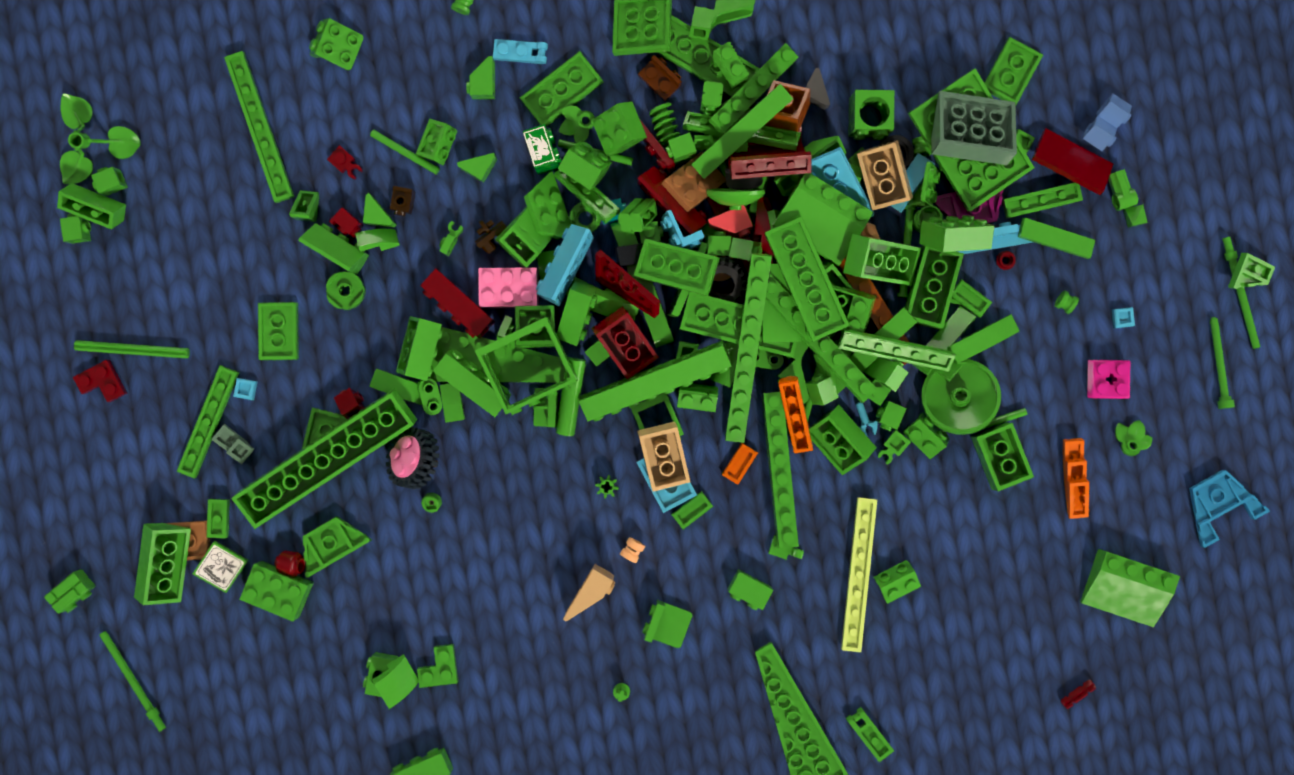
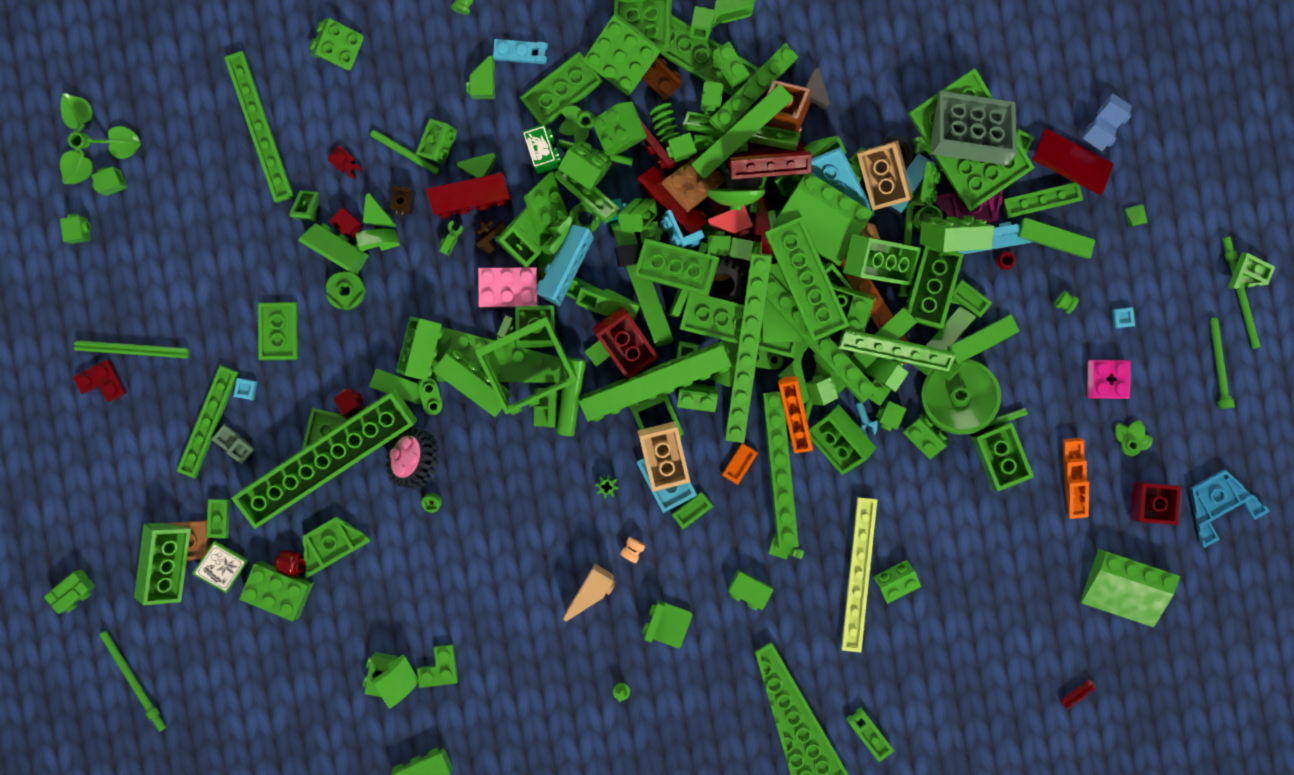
(91, 206): bright green brick -> none
(452, 403): bright green tile -> none
(457, 303): dark red brick -> none
(469, 195): none -> dark red slope
(559, 230): none -> bright green slope
(577, 313): bright green brick -> none
(622, 54): none -> bright green plate
(623, 284): dark red wing -> none
(881, 100): bright green brick -> none
(895, 444): bright green plate -> none
(1012, 71): bright green tile -> none
(1123, 194): bright green piece -> none
(1155, 503): none -> dark red brick

